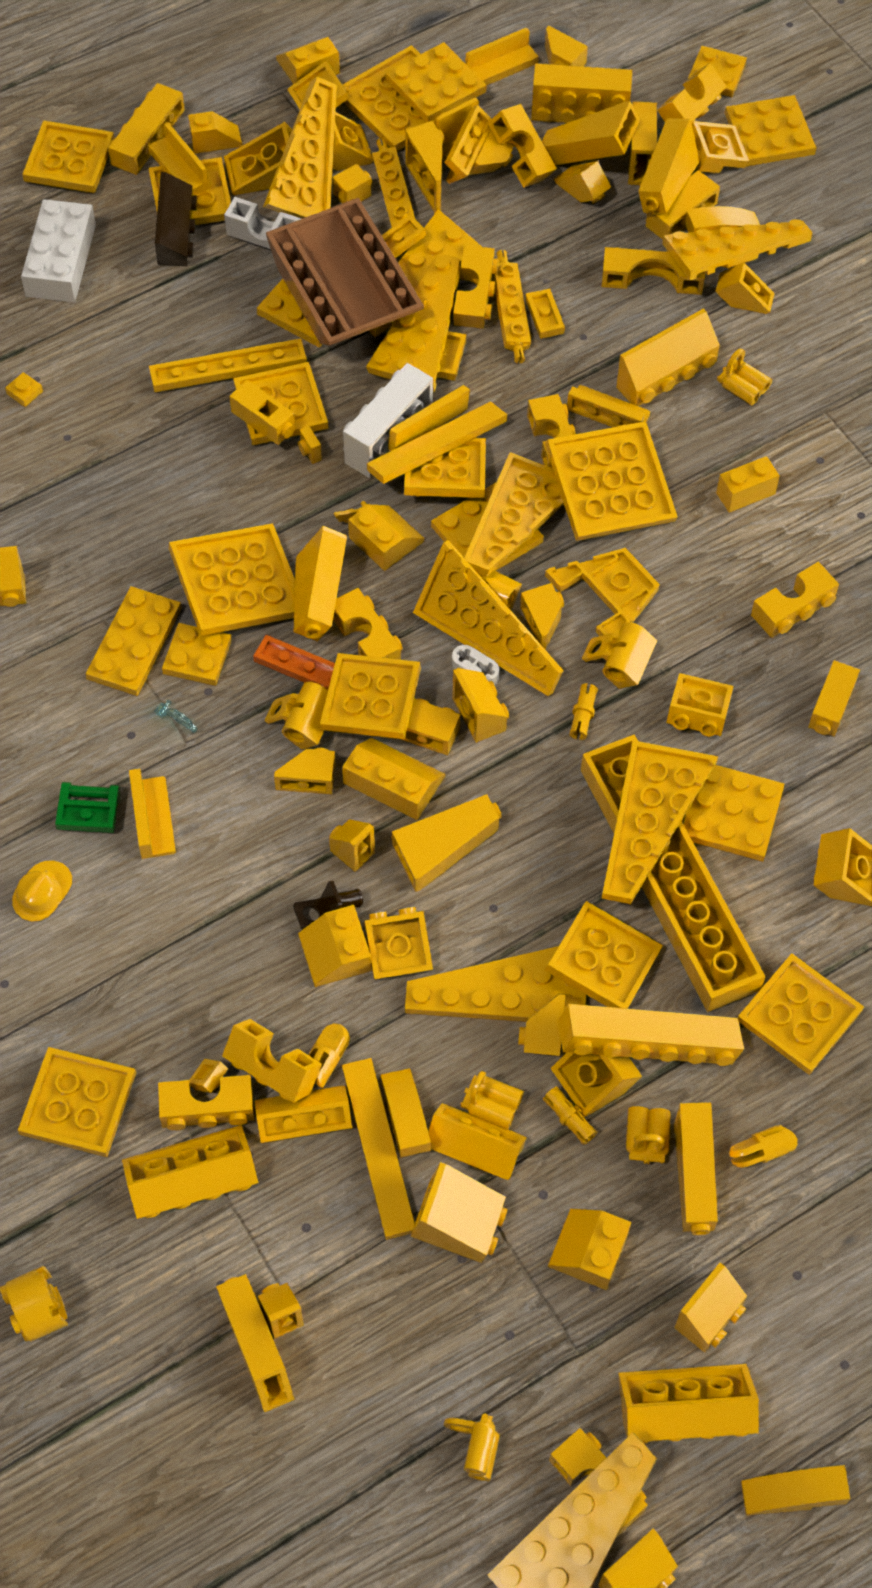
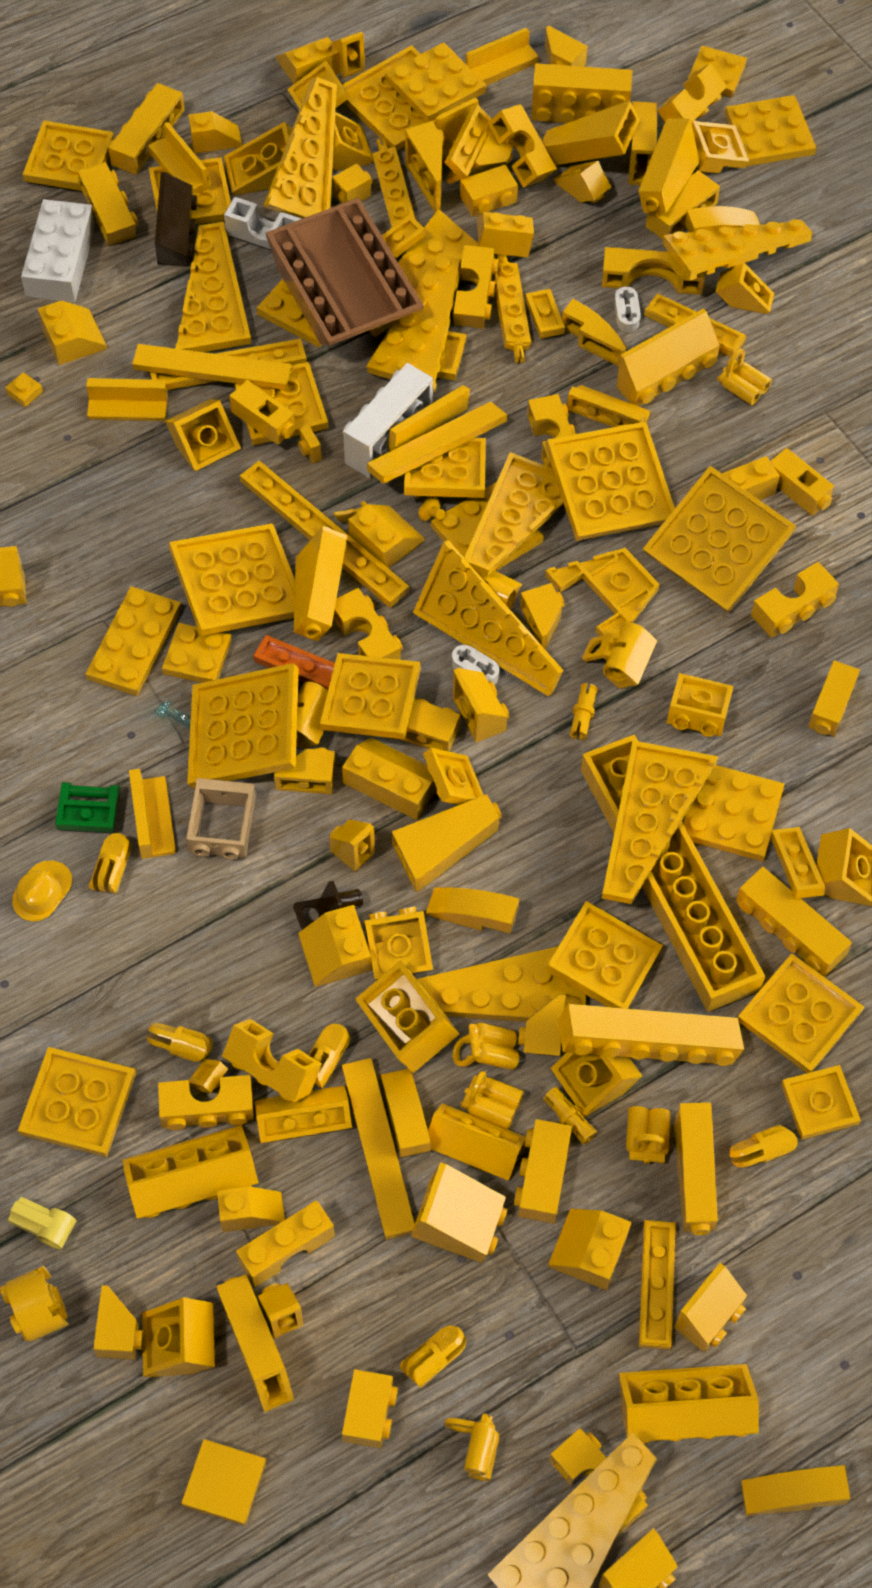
(48, 1225): none -> light yellow piece
(70, 331): none -> yellow slope
(108, 203): none -> yellow brick
(110, 864): none -> yellow arm
(116, 1329): none -> yellow slope
(127, 399): none -> yellow panel
(178, 1338): none -> yellow slope
(180, 1041): none -> yellow arm
(203, 434): none -> yellow slope
(211, 366): none -> yellow tile
(212, 302): none -> yellow wing
(220, 793): none -> tan window
(224, 1482): none -> yellow tile
(244, 725): none -> yellow plate
(249, 1208): none -> yellow slope
(299, 1232): none -> yellow arch
(309, 520): none -> yellow plate
(351, 54): none -> yellow slope
(368, 1409): none -> yellow brick
(406, 1017): none -> yellow slope
(431, 508): none -> yellow animal
(434, 1355): none -> yellow arm
(452, 776): none -> yellow plate
(474, 908): none -> yellow slope
(488, 190): none -> yellow brick
(489, 1046): none -> yellow piece
(505, 233): none -> yellow slope
(543, 1171): none -> yellow brick
(593, 332): none -> yellow slope
(623, 309): none -> white beam
(657, 1285): none -> yellow tile
(670, 312): none -> yellow tile
(719, 539): none -> yellow plate
(793, 921): none -> yellow brick
(797, 862): none -> yellow plate
(802, 482): none -> yellow brick
(820, 1102): none -> yellow plate

